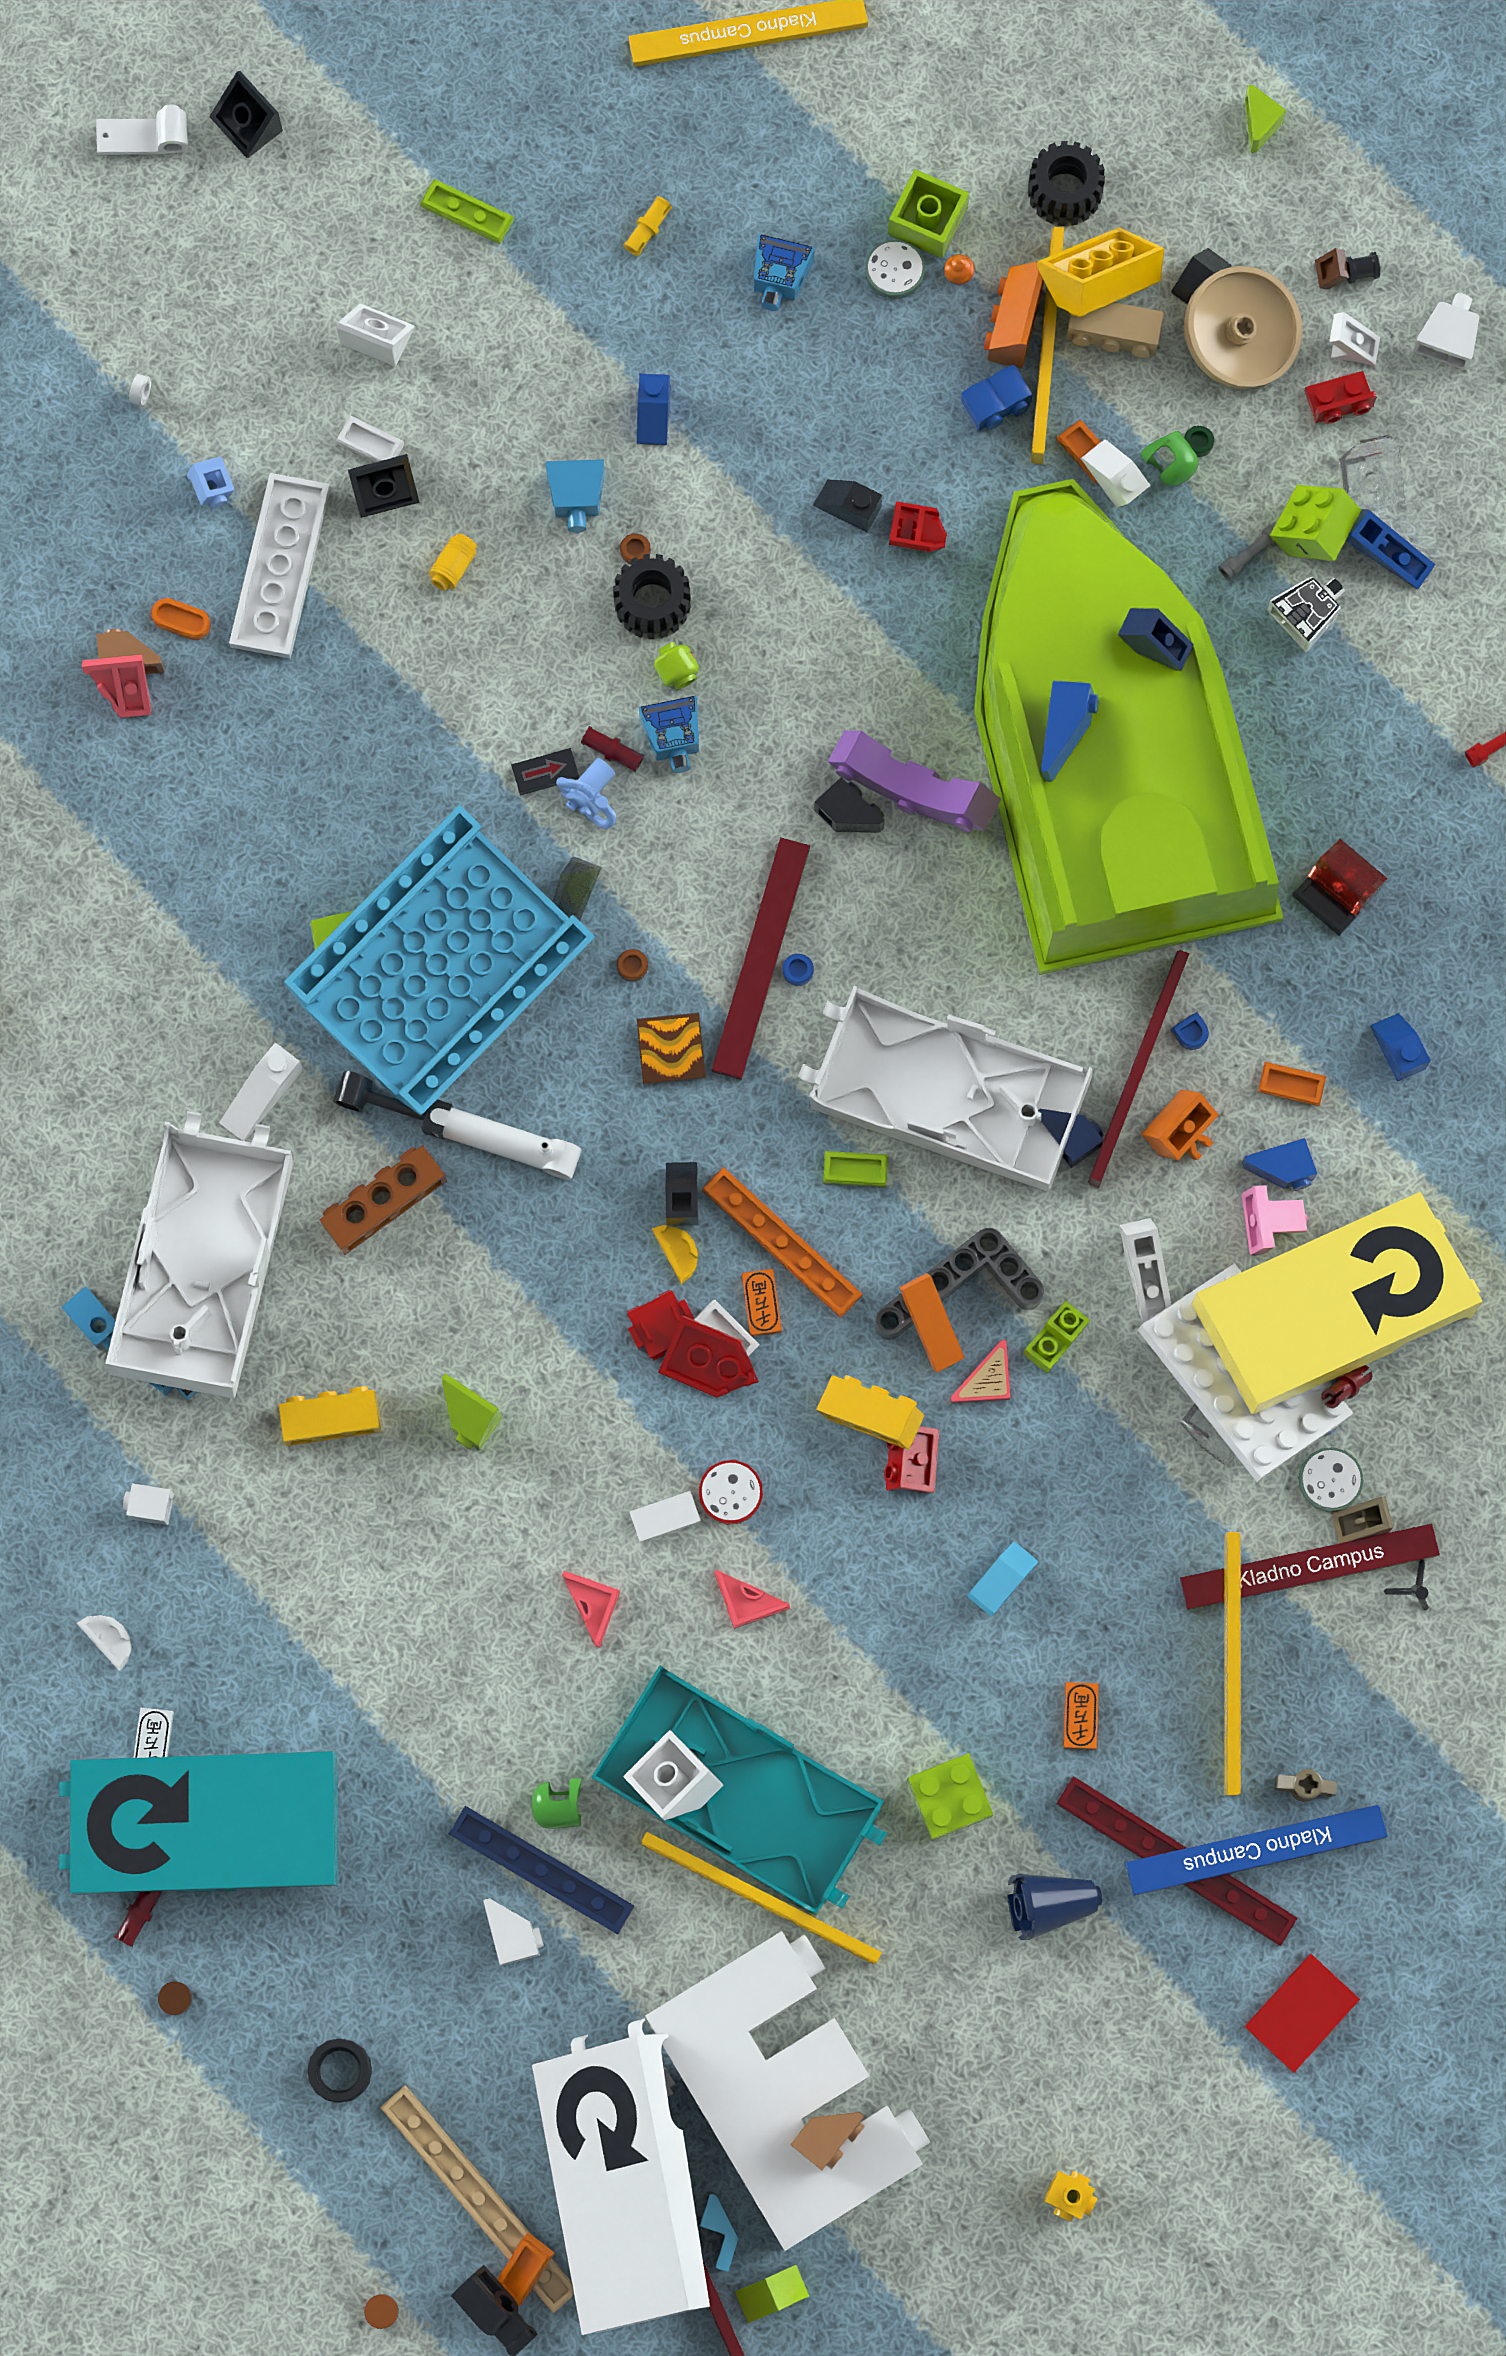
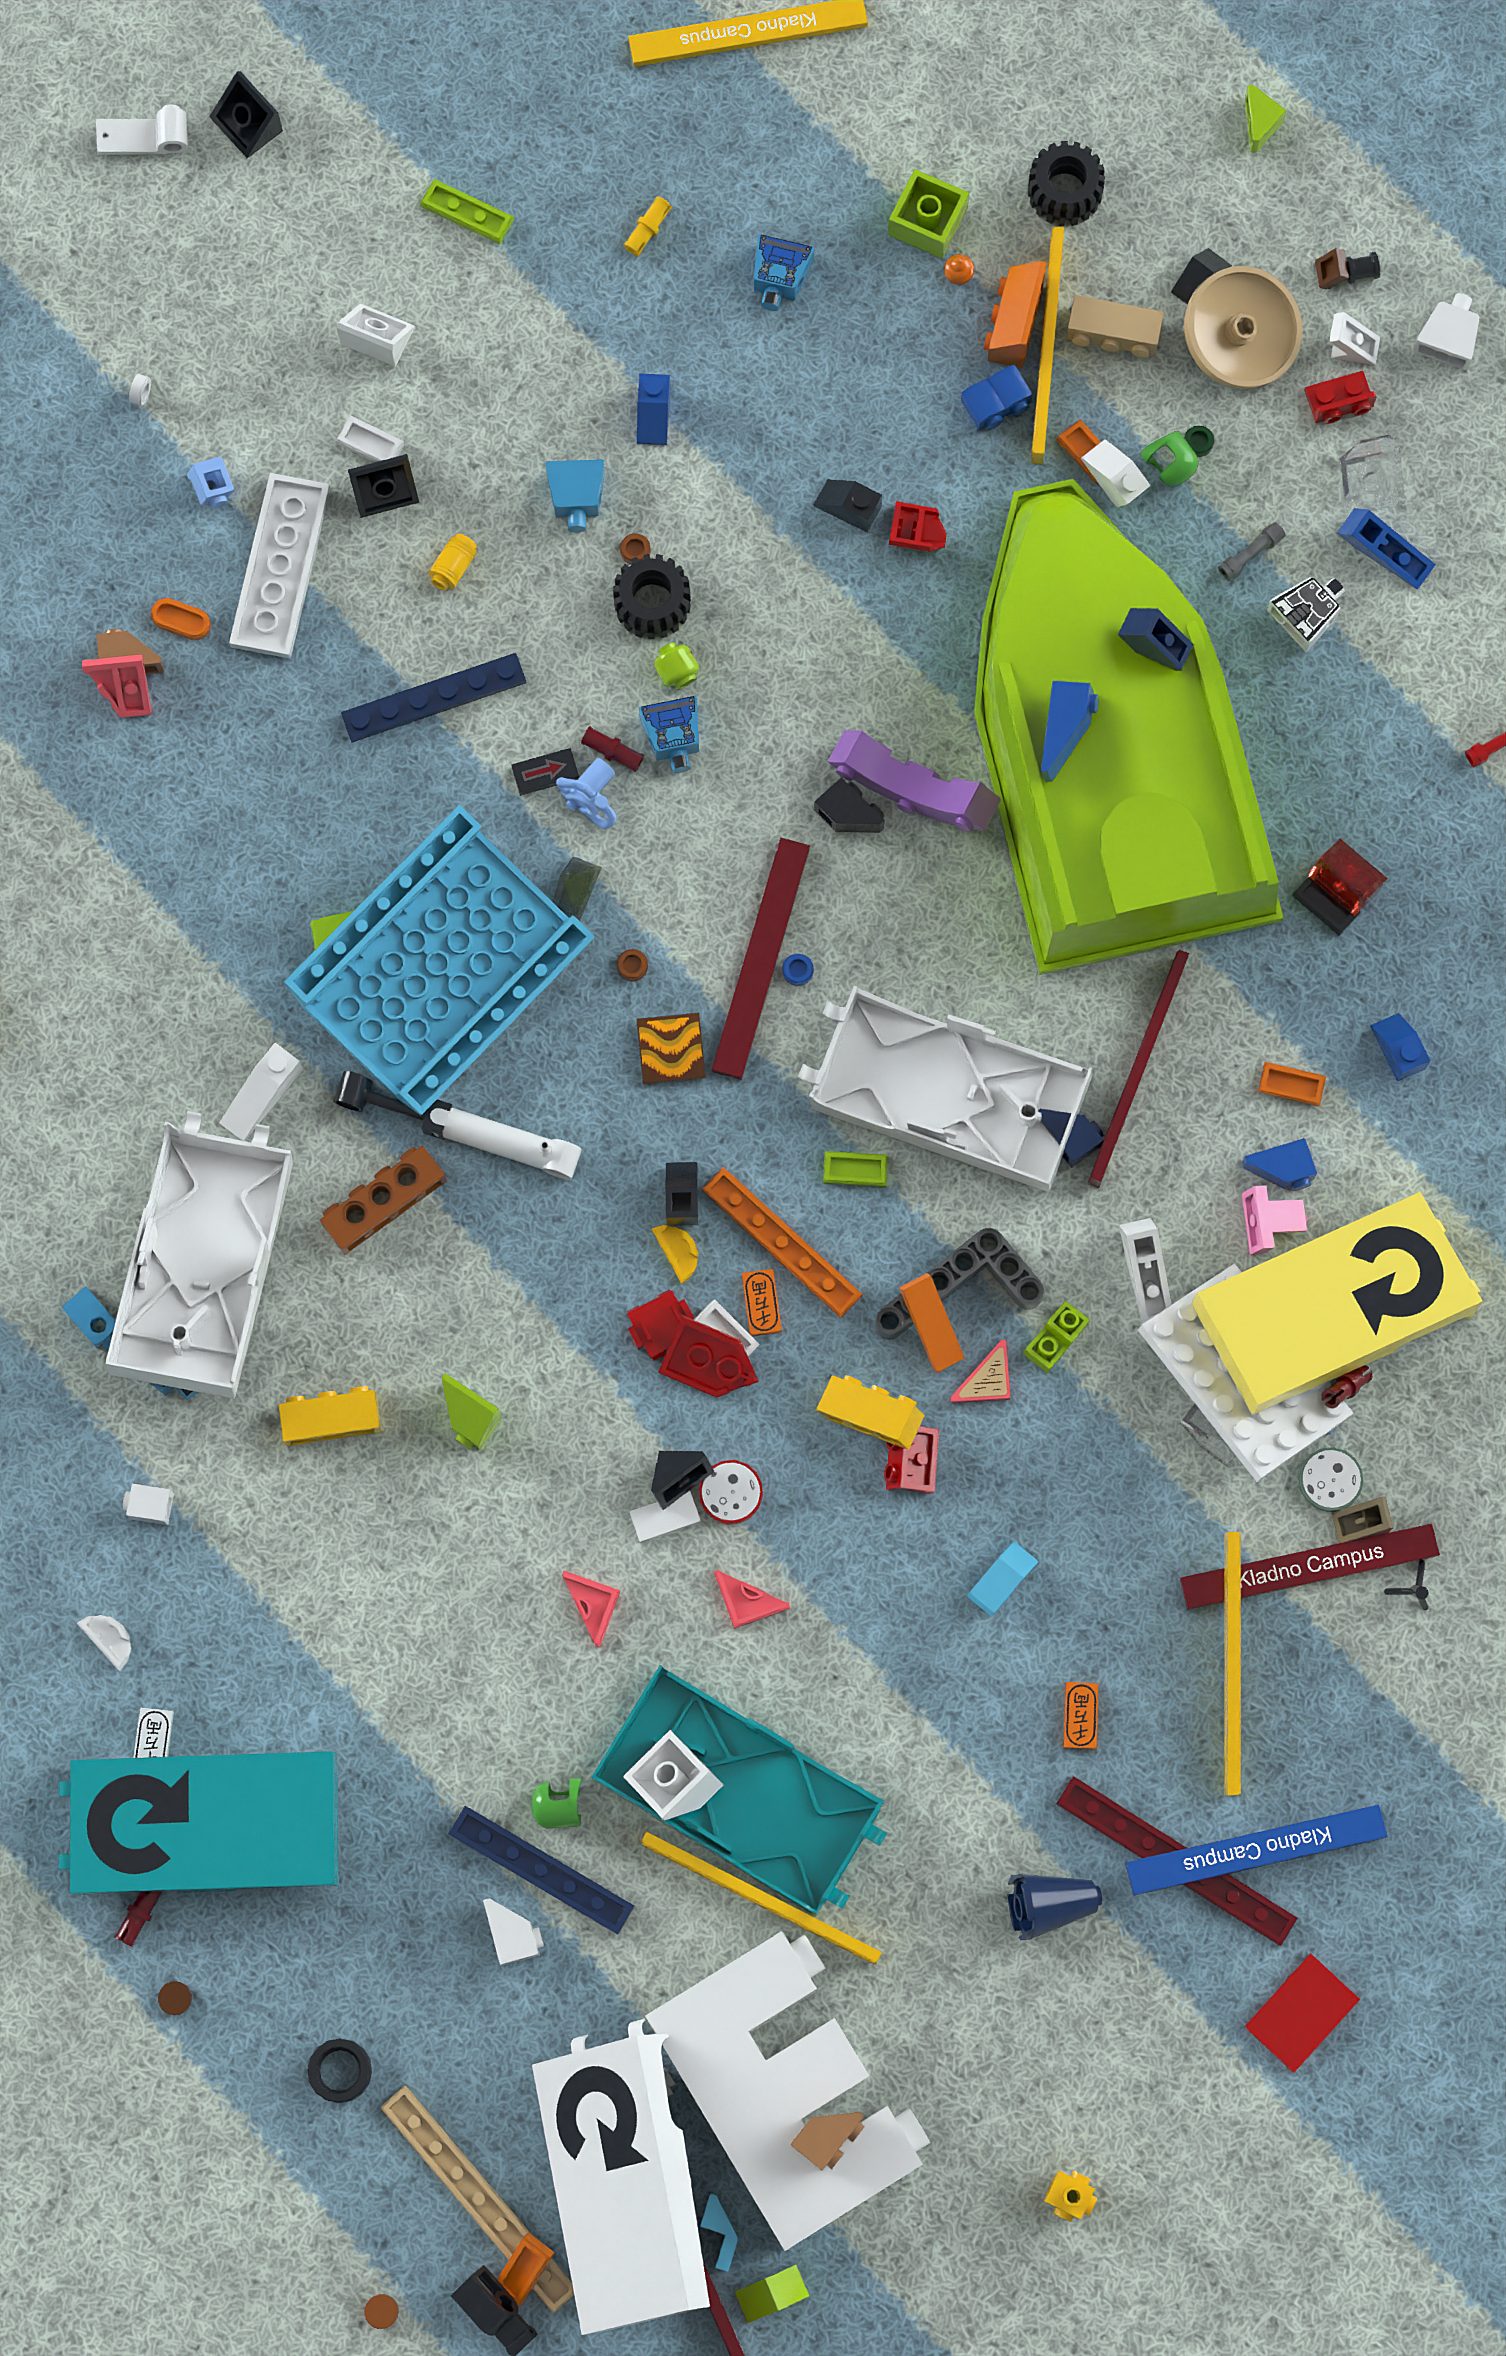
(433, 697): none -> dark blue plate
(677, 1474): none -> black slope
(895, 269): white tile -> none
(950, 1797): lime brick -> none
(1101, 271): yellow slope -> none
(1181, 1125): orange brick -> none
(1191, 1032): blue tile -> none
(1305, 1785): dark tan piece -> none
(1315, 522): lime brick -> none

